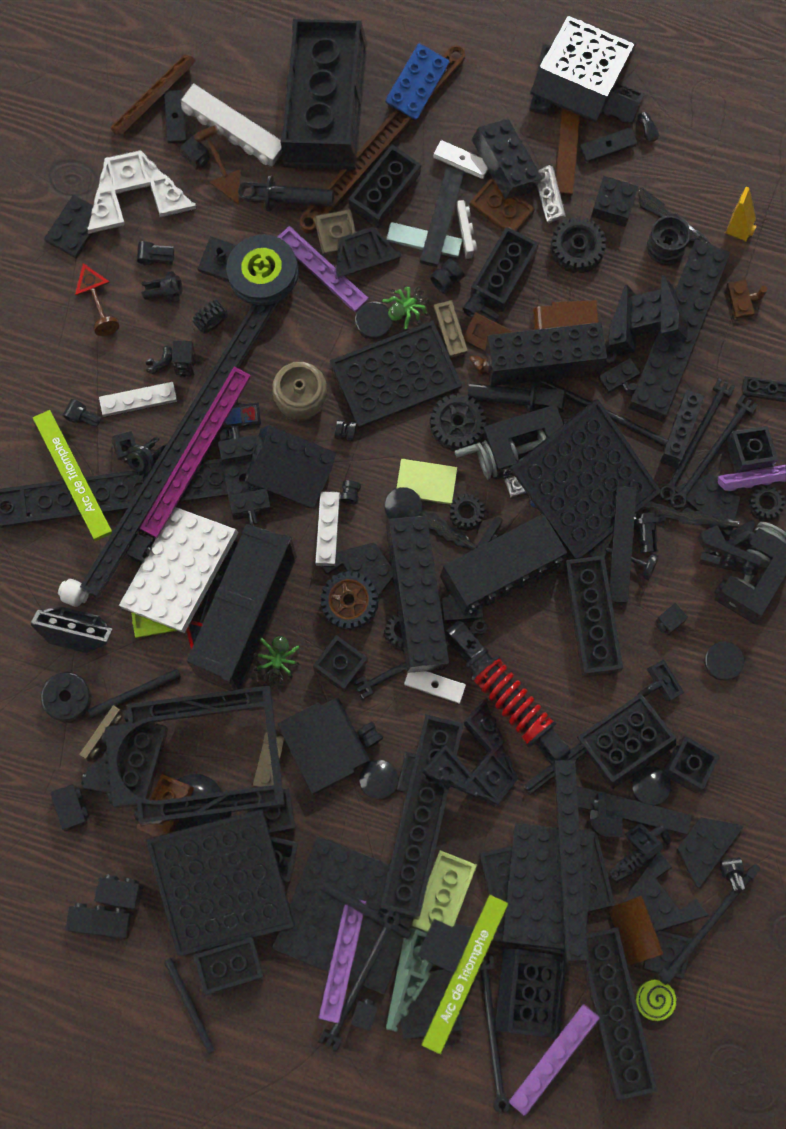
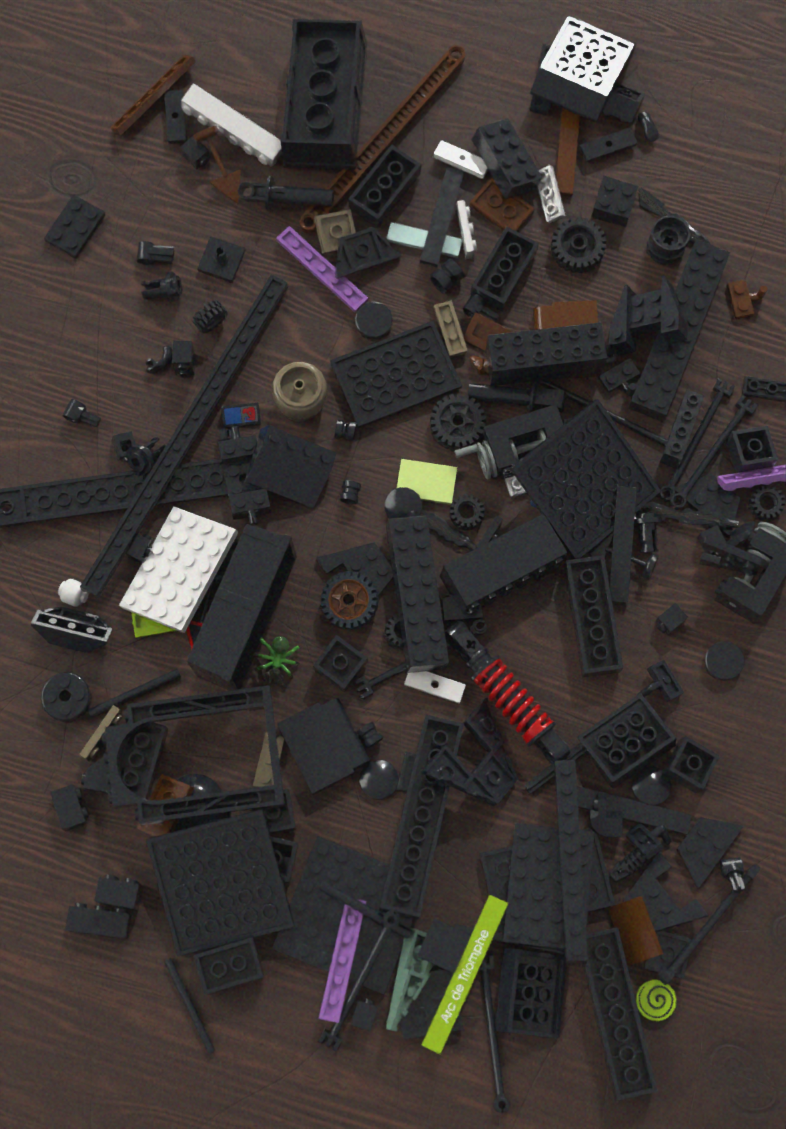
(72, 475): lime tile -> none
(89, 281): reddish brown piece -> none
(129, 173): white wing -> none
(137, 399): white plate -> none
(195, 452): magenta plate -> none
(259, 253): black wheel -> none
(327, 529): white plate -> none
(403, 307): animal -> none
(417, 81): blue bracket -> none
(445, 891): yellowish green tile -> none
(554, 1059): medium lavender plate -> none
(743, 217): yellow wedge -> none

